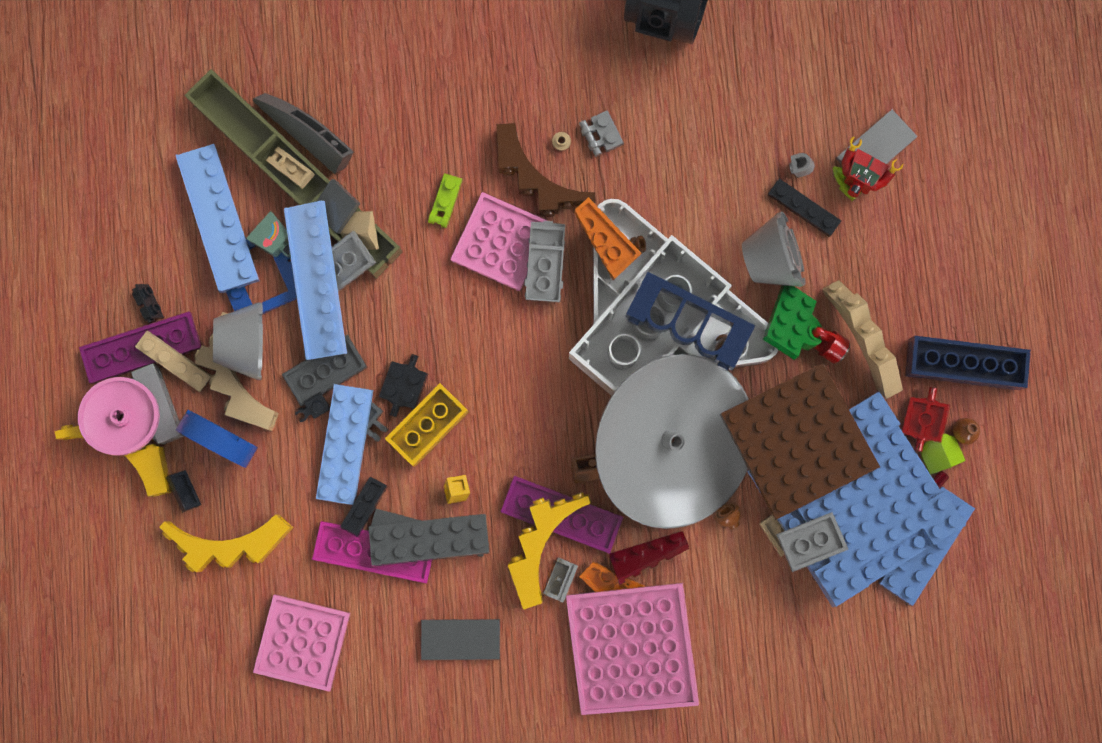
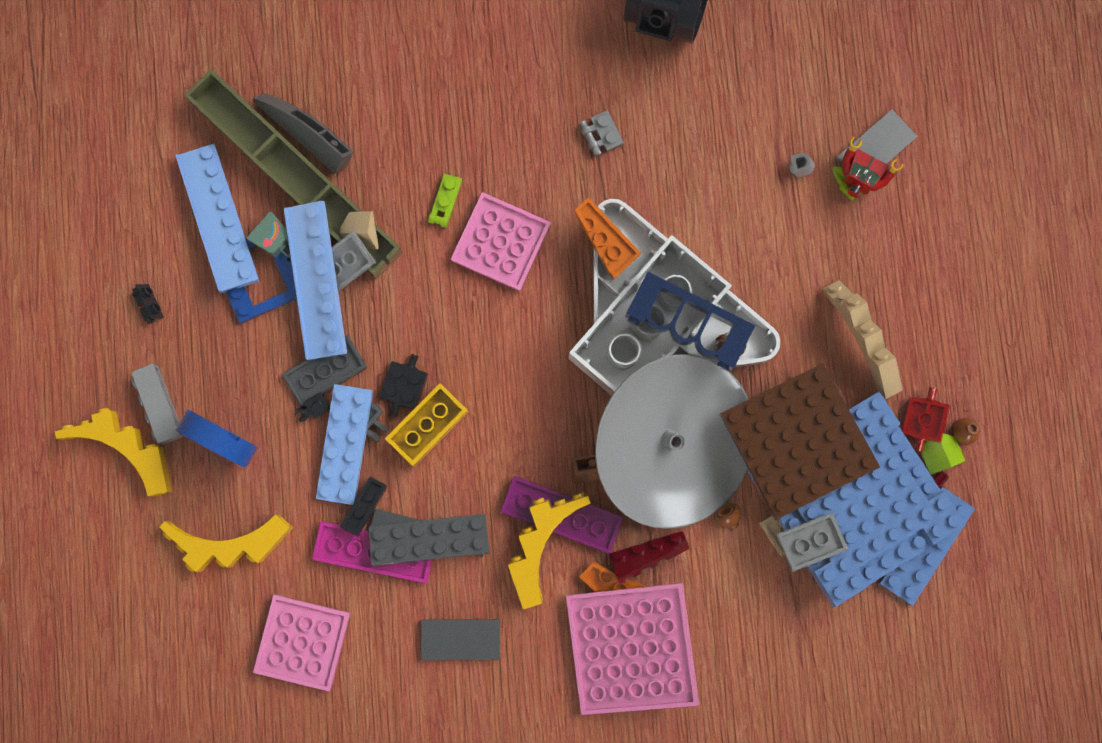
(101, 412): bright pink dish -> none
(119, 355): magenta plate -> none
(173, 361): tan plate -> none
(183, 491): black plate -> none
(240, 340): light grey cone -> none
(242, 404): tan arch -> none
(290, 167): tan plate -> none
(339, 205): dark grey tile -> none
(456, 489): yellow brick -> none
(545, 261): light grey piece -> none
(550, 195): reddish brown arch -> none
(560, 579): light grey hinge -> none
(561, 146): tan plate -> none
(639, 243): reddish brown bush -> none
(774, 254): light grey cone -> none
(796, 328): green plate -> none
(804, 207): black plate -> none
(967, 363): dark blue brick -> none

